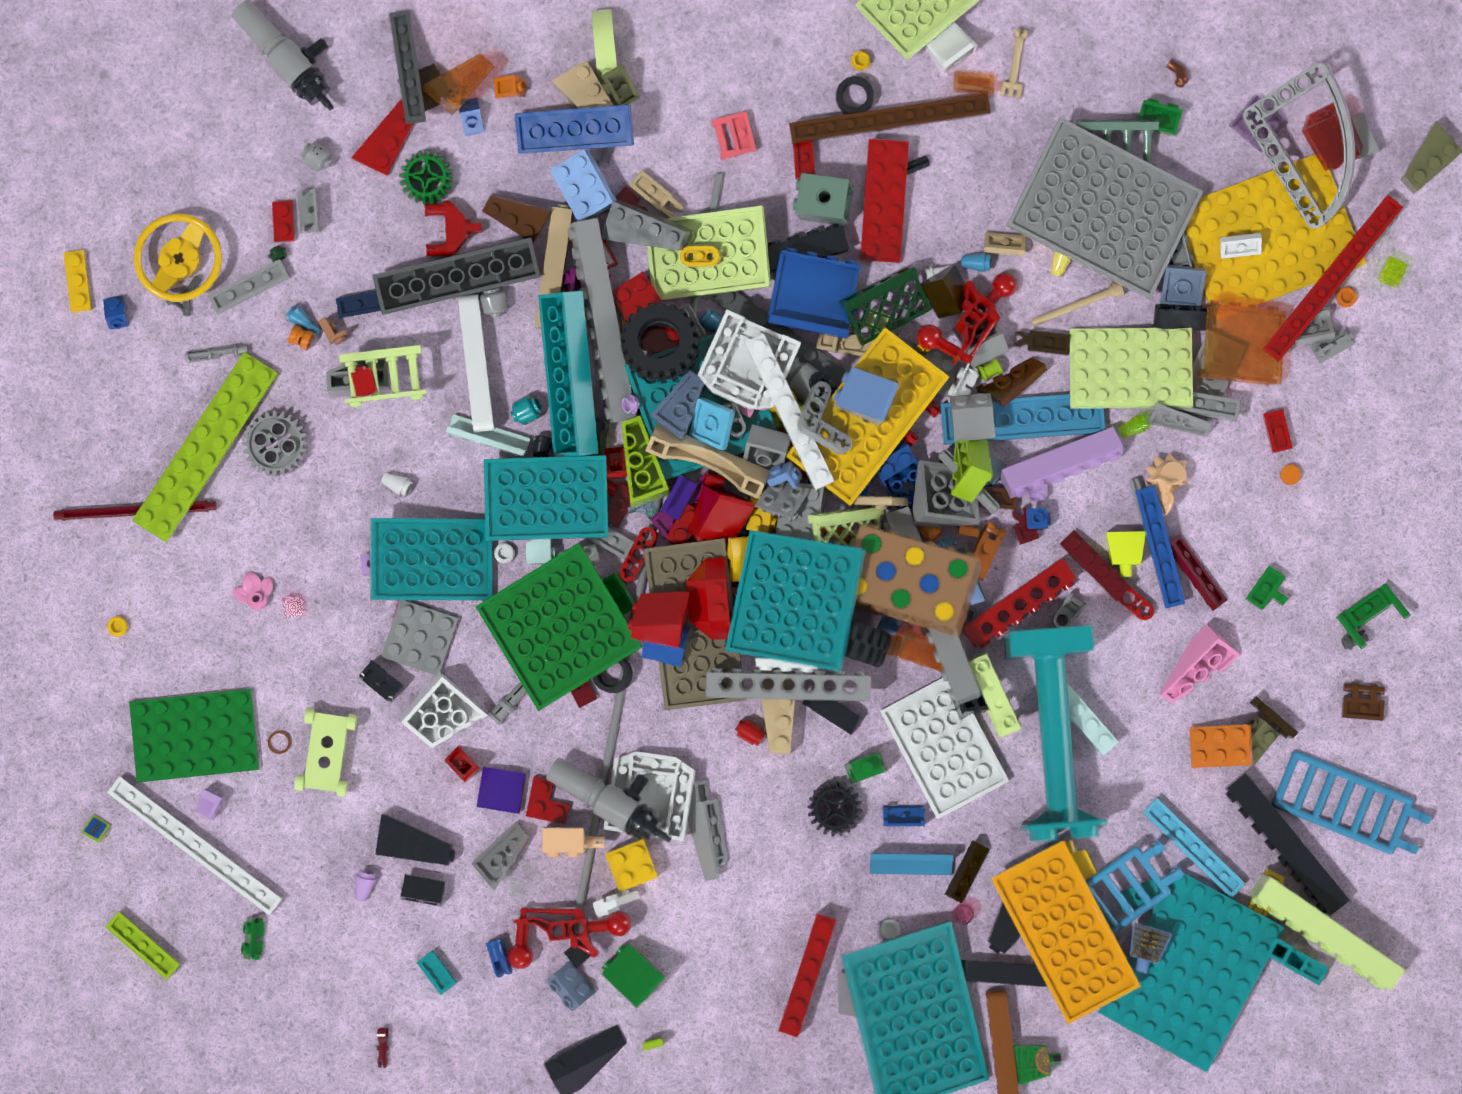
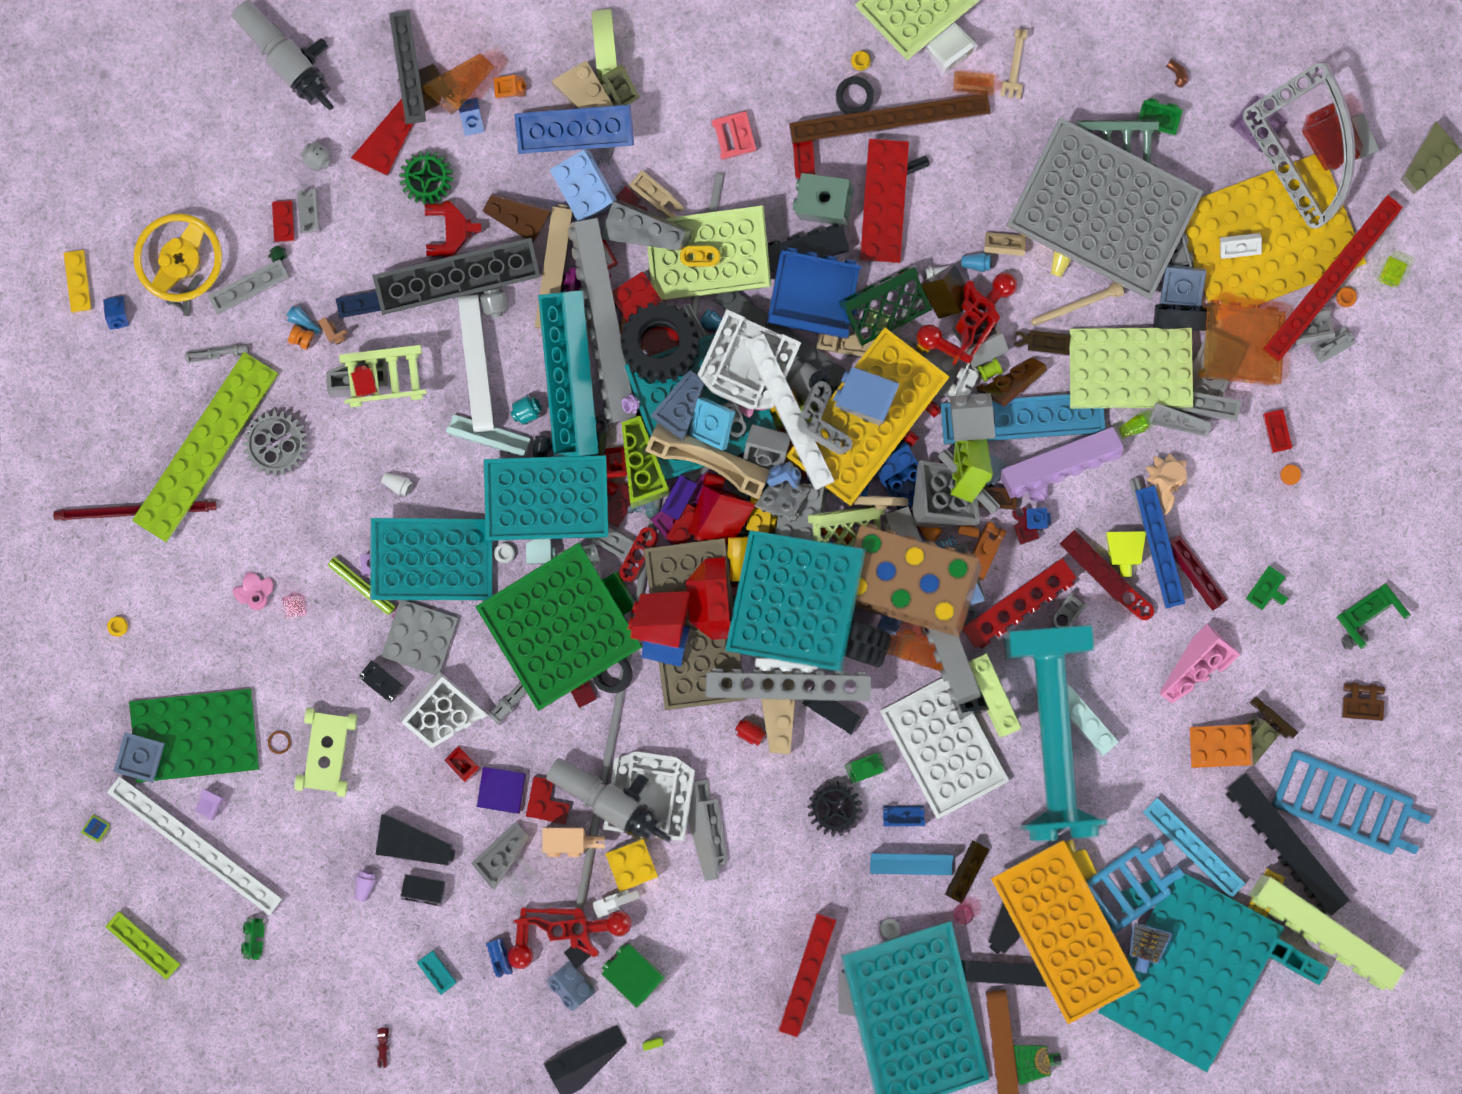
(139, 757): none -> sand blue plate
(359, 584): none -> lime axle

